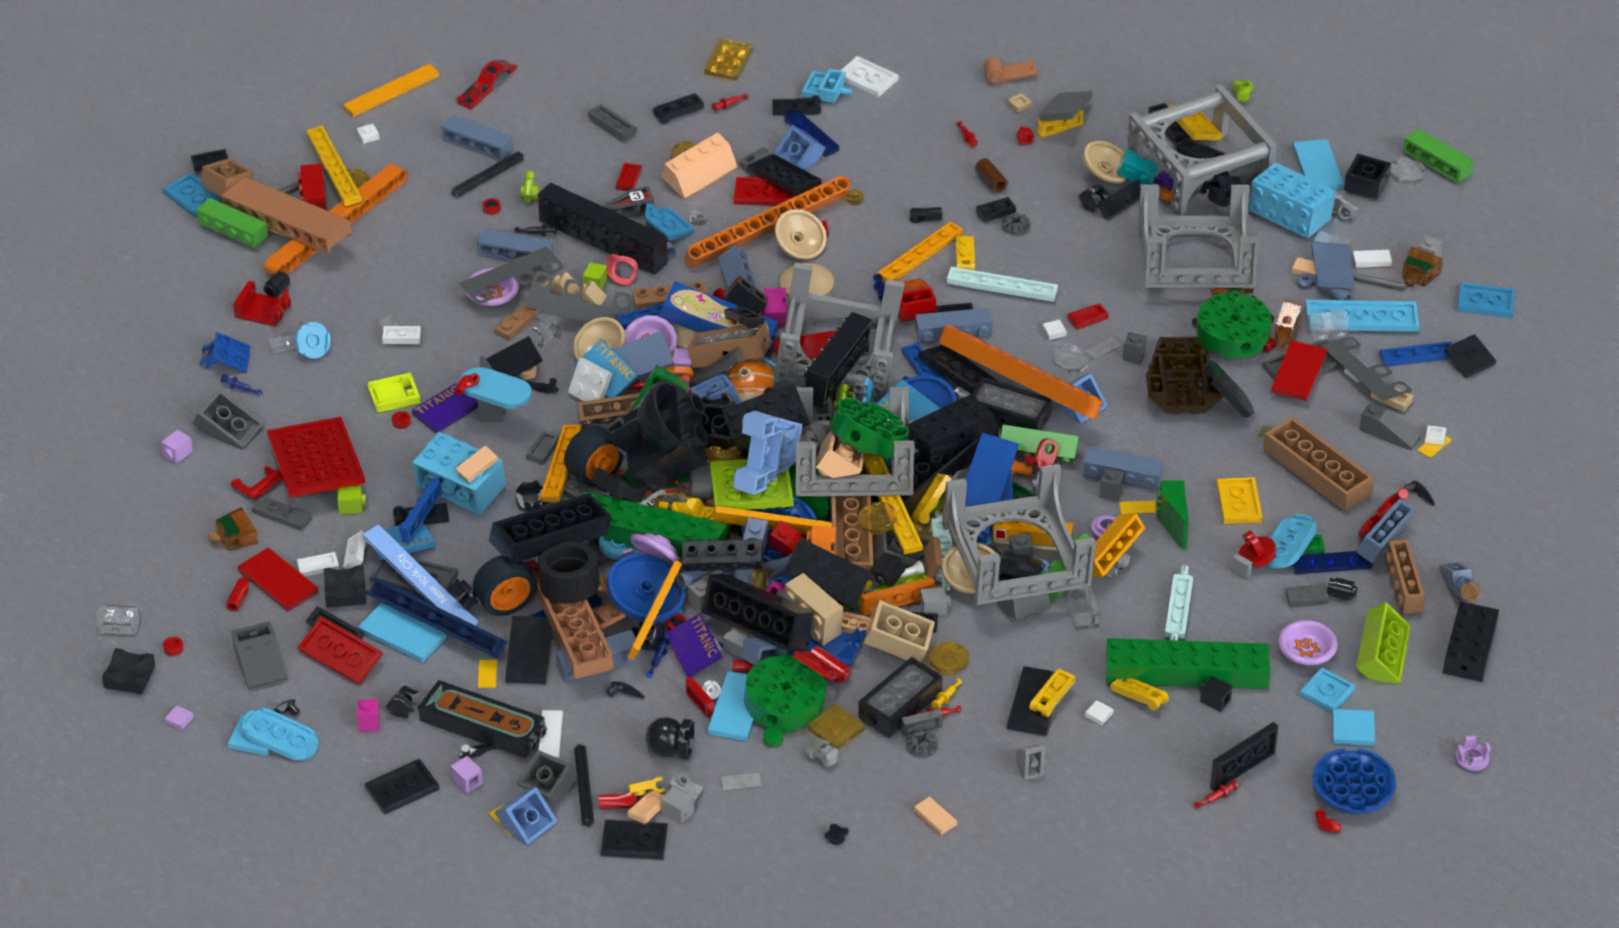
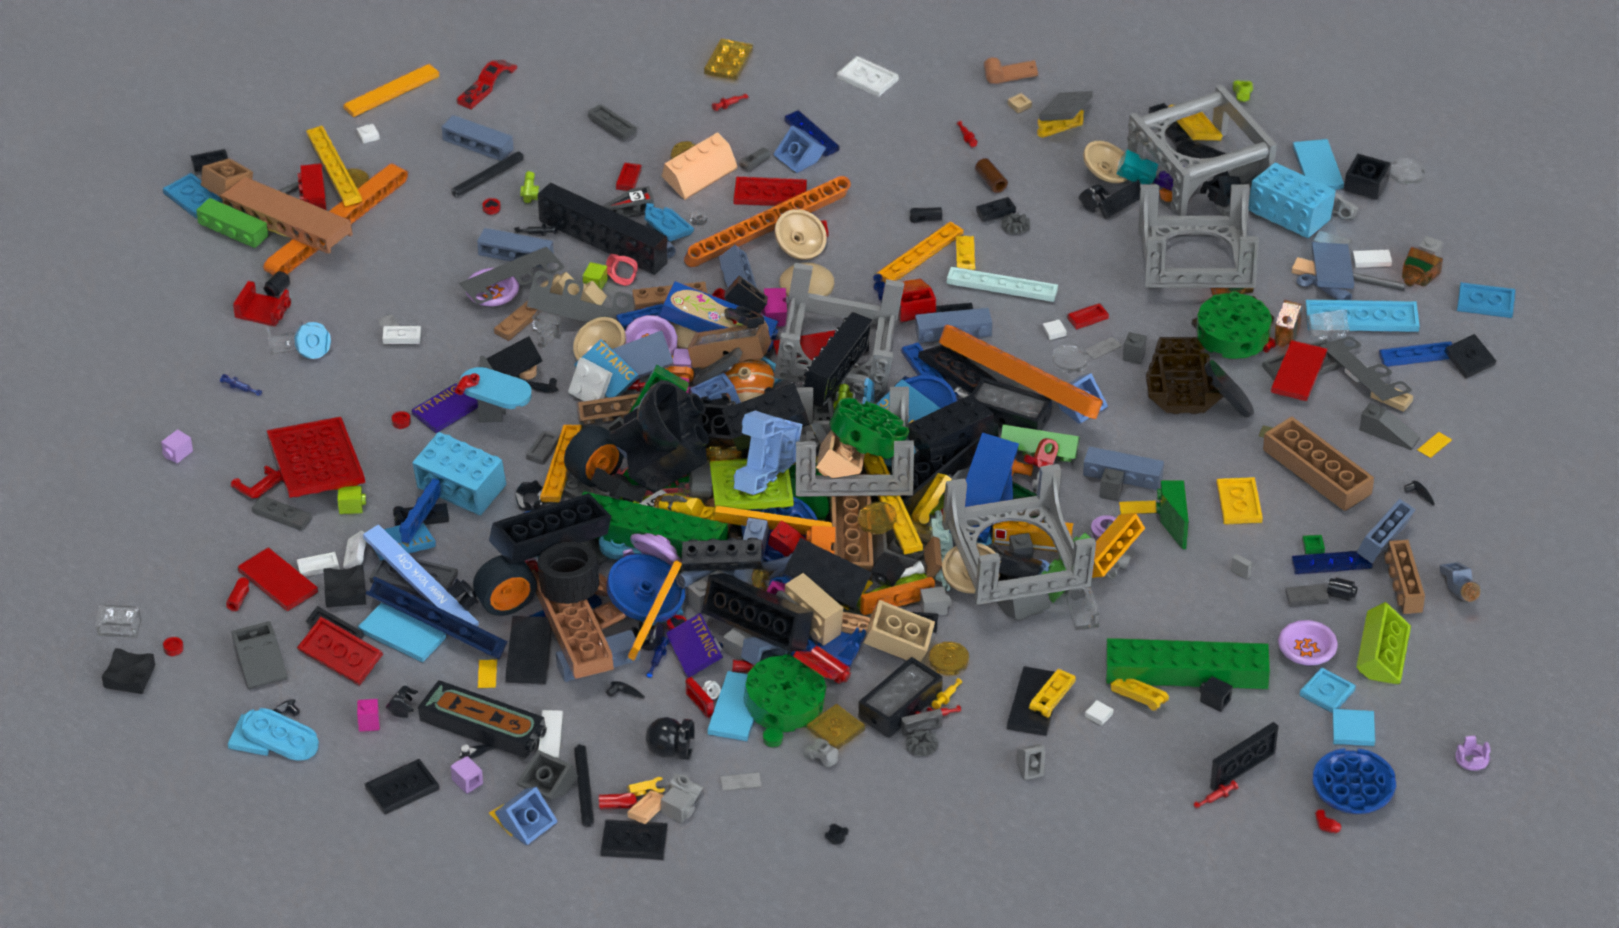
(179, 717): lavender tile -> none
(227, 420): dark grey slope -> none
(228, 352): blue plate -> none
(234, 531): clear orange torso -> none
(390, 394): neon yellow container -> none
(477, 464): light nougat tile -> none
(678, 107): black plate -> none
(784, 174): black tile -> none
(807, 106): black plate -> none
(826, 85): medium azure plate -> none
(854, 197): clear yellow tile -> none
(935, 816): light nougat tile -> none
(1025, 135): red tile -> none
(1179, 605): light aqua plate -> none
(1257, 549): red tile -> none
(1292, 539): medium azure tile -> none
(1381, 511): red piece -> none
(1435, 435): white tile -> none
(1438, 155): bright green brick -> none
(1471, 641): black brick -> none

